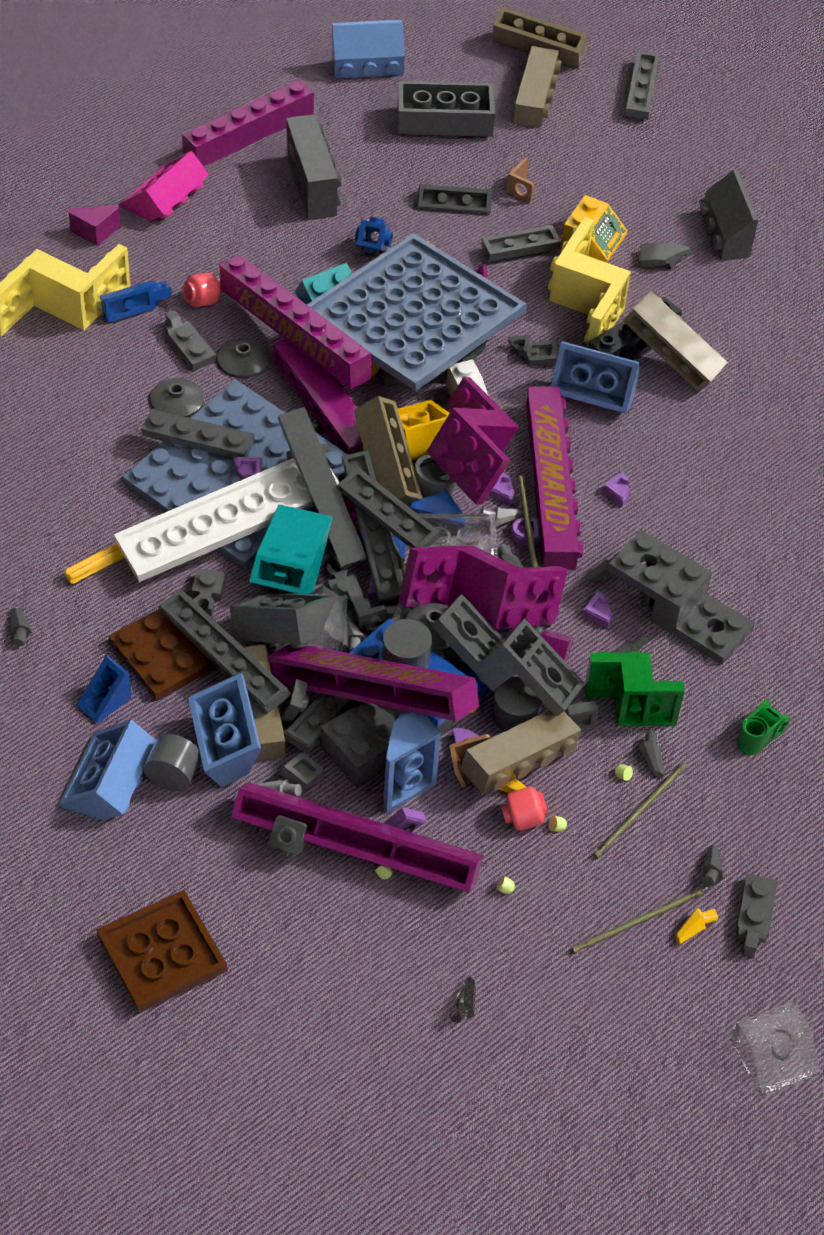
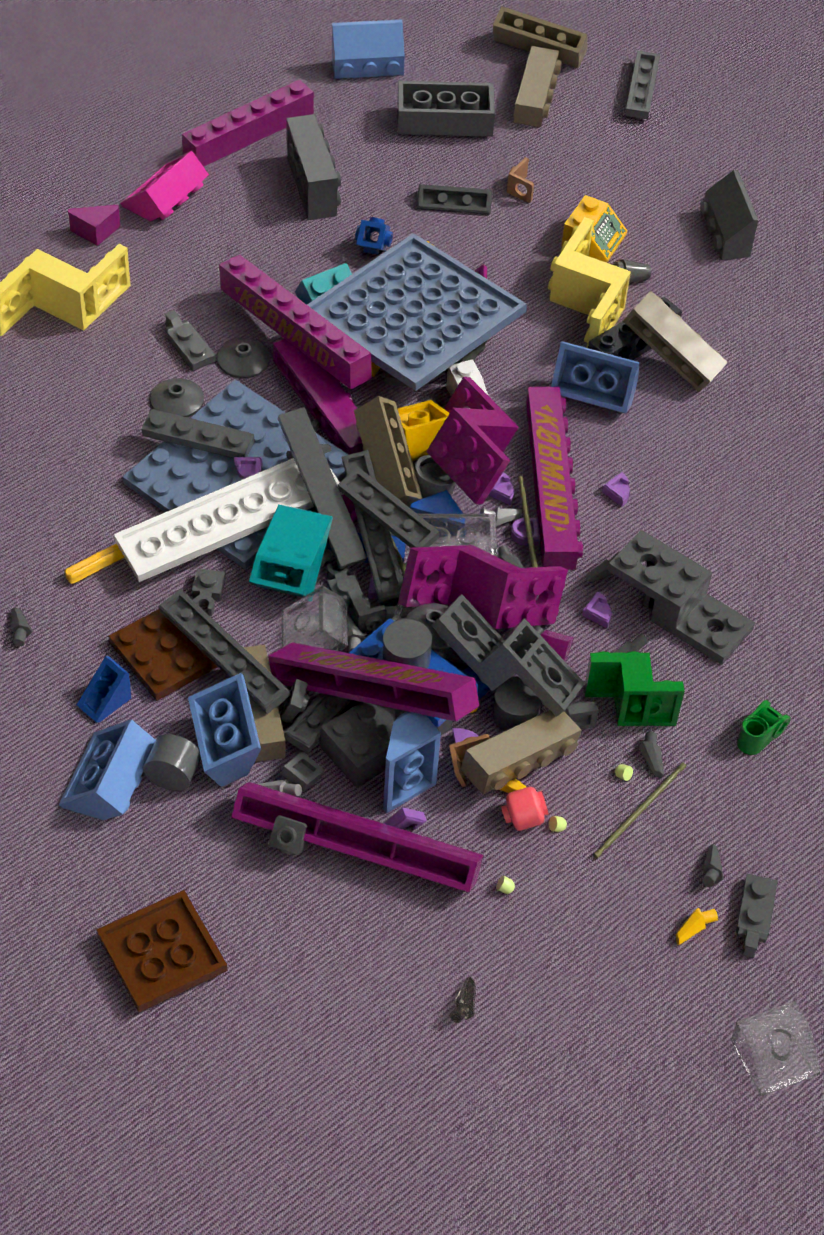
(133, 300): blue hinge -> none
(202, 290): coral head -> none
(281, 618): dark grey slope -> none
(384, 872): yellowish green piece -> none
(521, 243): dark grey plate -> none
(535, 353): dark grey slope -> none
(638, 270): none -> dark grey cone
(640, 919): olive piece -> none
(662, 253): dark grey slope -> none

